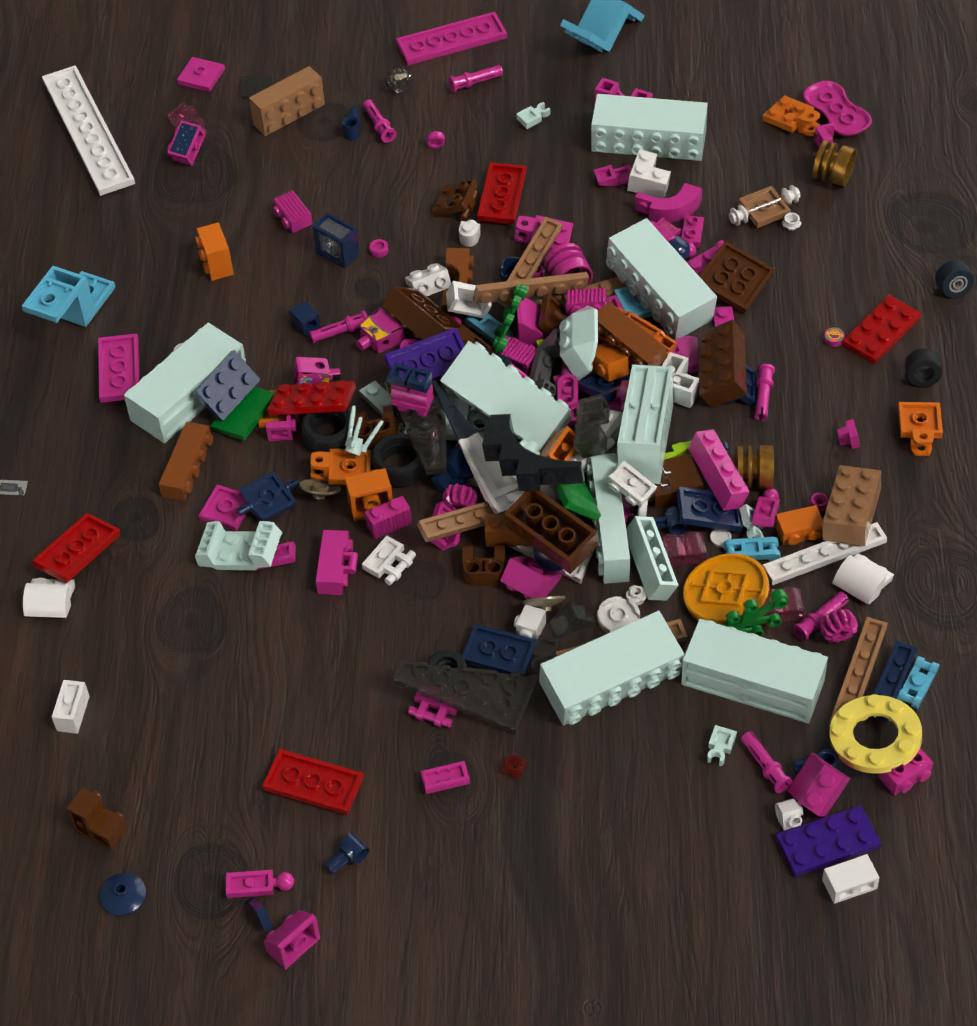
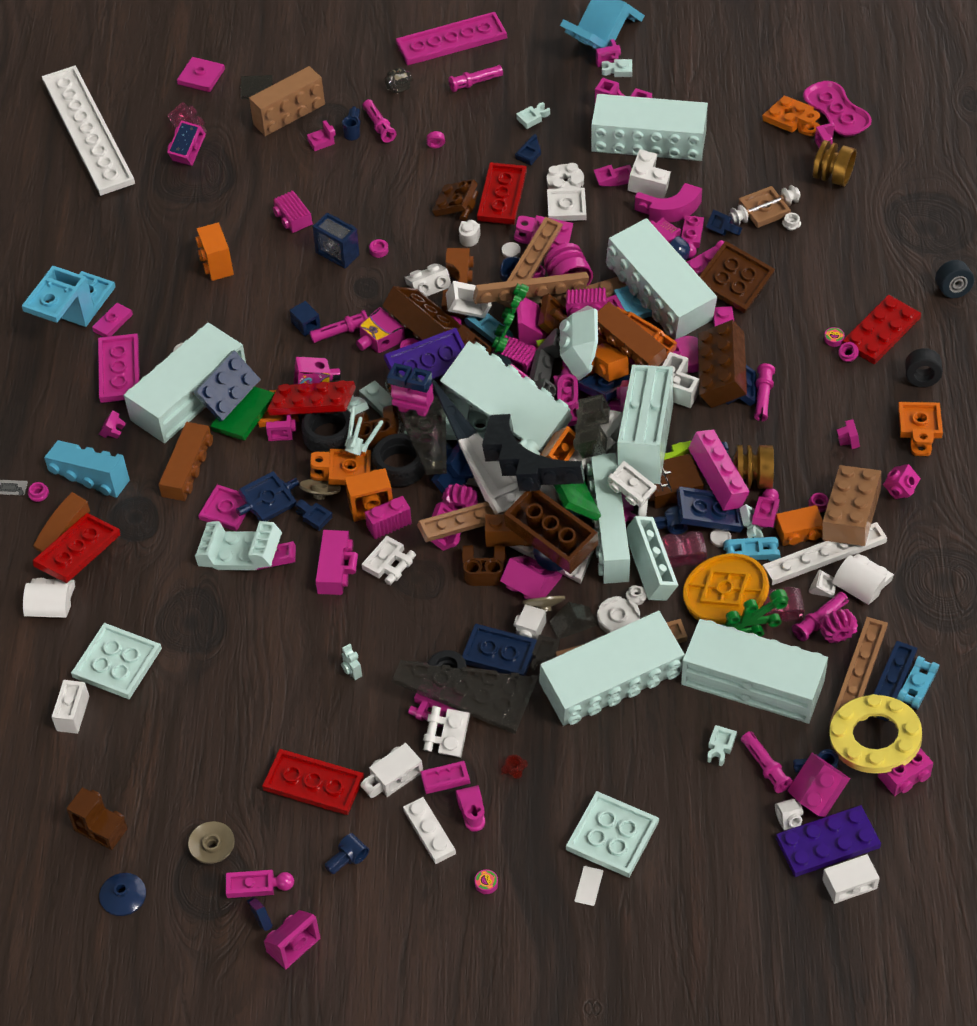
(38, 492): none -> dark pink plate
(61, 520): none -> dark orange slope
(88, 467): none -> medium azure wedge
(110, 425): none -> dark pink tile
(112, 320): none -> dark pink plate
(116, 661): none -> light aqua plate
(209, 834): none -> dark tan dish
(313, 515): none -> dark blue plate
(322, 138): none -> dark pink bracket
(350, 663): none -> light aqua plate
(360, 404): none -> light aqua plate
(392, 771): none -> white brick
(429, 830): none -> white plate
(453, 732): none -> white plate
(472, 807): none -> dark pink piece
(486, 881): none -> tile
(511, 250): none -> white piece
(529, 151): none -> dark blue tile
(566, 204): none -> white plate
(569, 171): none -> white plate
(588, 886): none -> white sticker
(608, 53): none -> dark pink bracket
(612, 834): none -> light aqua plate
(620, 68): none -> light aqua plate
(721, 223): none -> dark blue plate
(823, 585): none -> white slope
(845, 347): none -> dark pink plate
(901, 481): none -> dark pink brick

